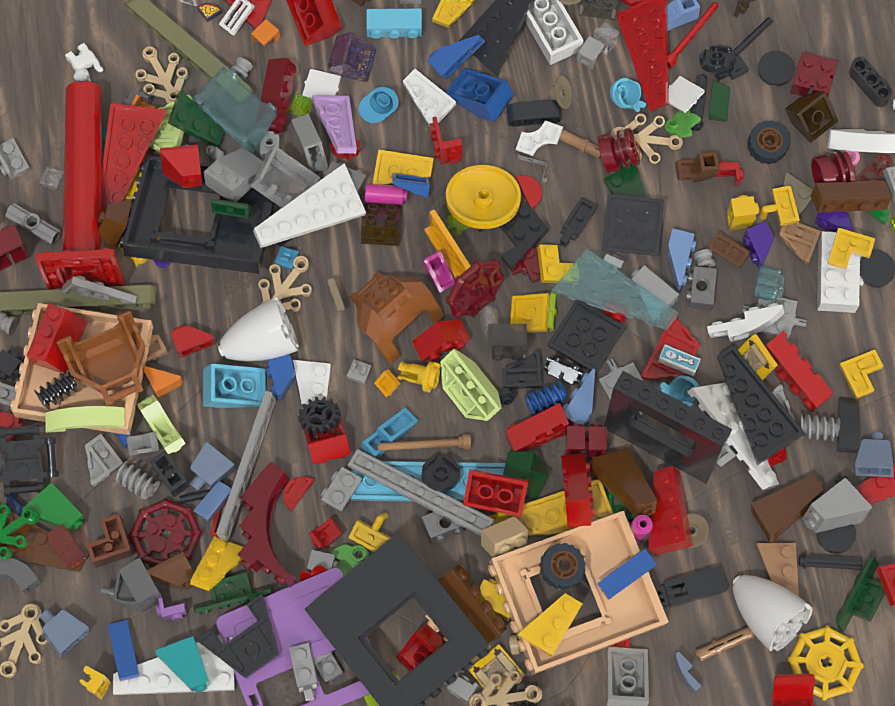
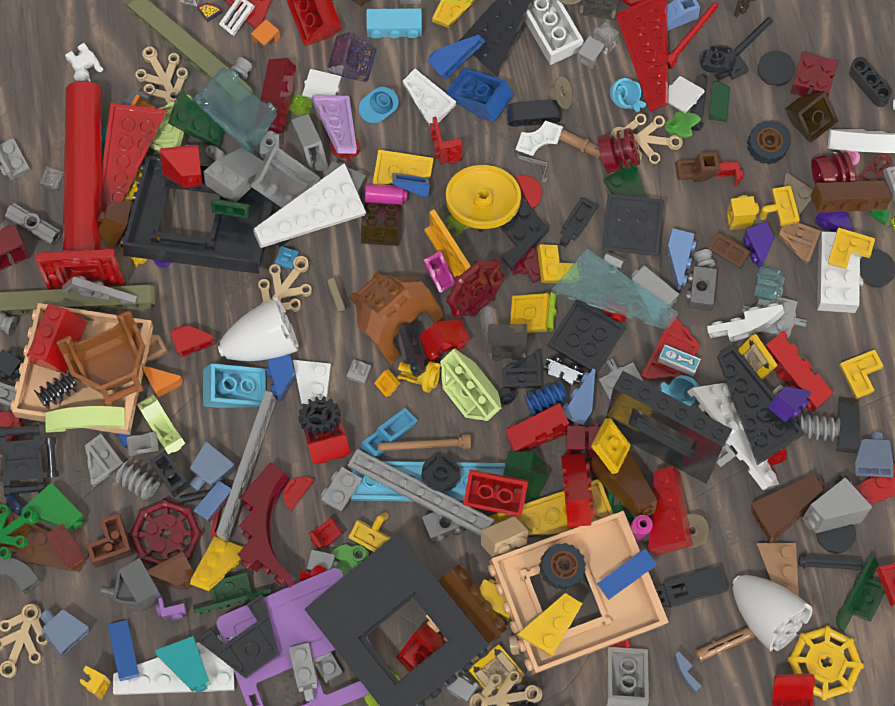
(413, 348): none -> black hinge
(611, 445): none -> yellow tile
(789, 402): none -> dark purple slope

